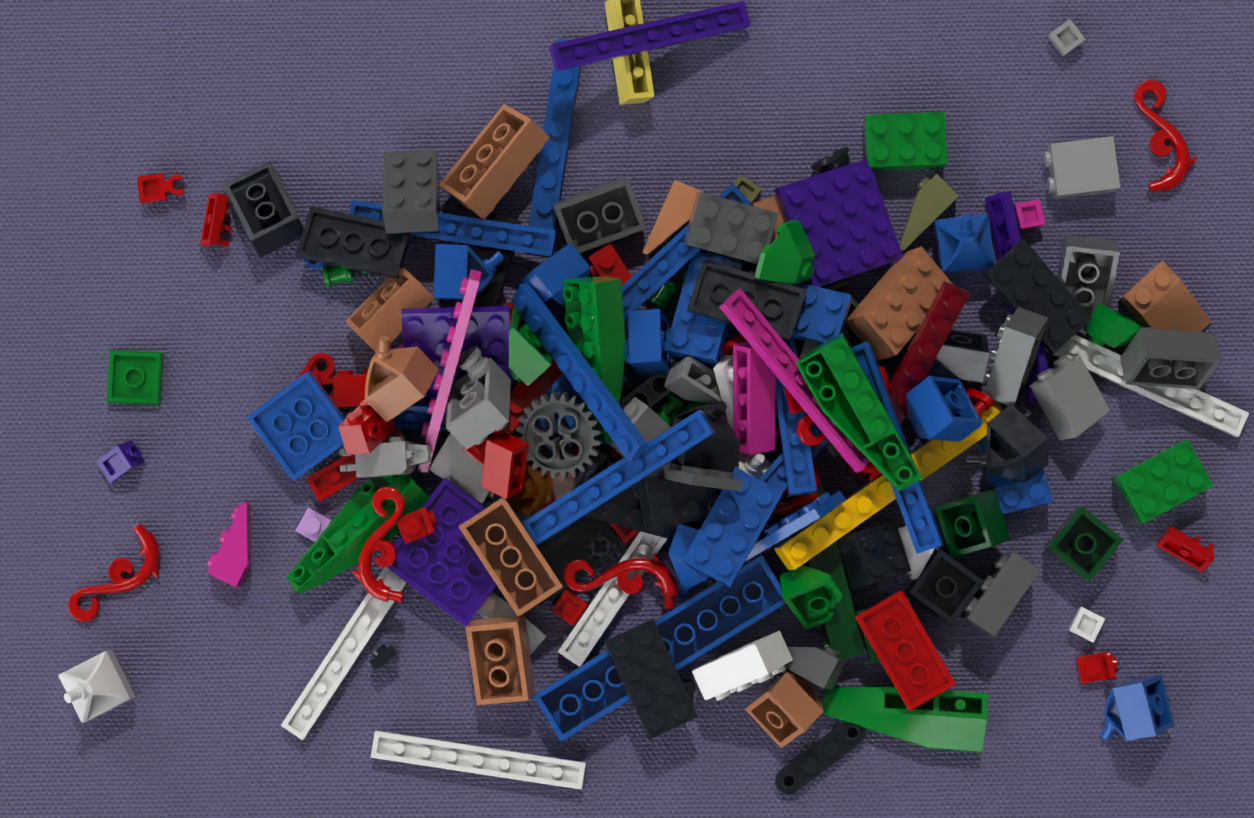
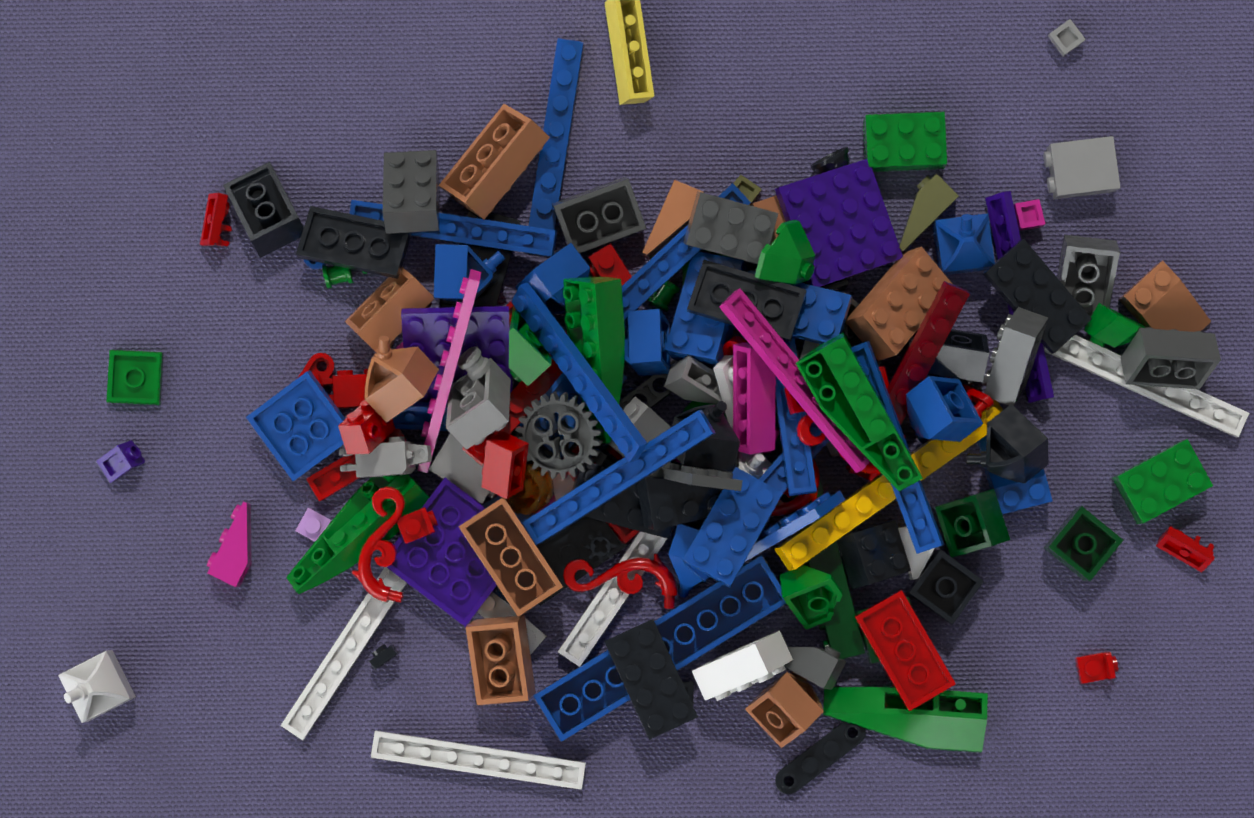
(119, 585): red plant -> none
(155, 187): red plate -> none
(569, 607): red plate -> none
(649, 36): dark purple plate -> none
(670, 409): green bush -> none
(1000, 592): dark grey brick -> none
(1069, 397): light grey brick -> none
(1086, 624): white plate -> none
(1138, 709): blue piece -> none
(1168, 132): red plant -> none

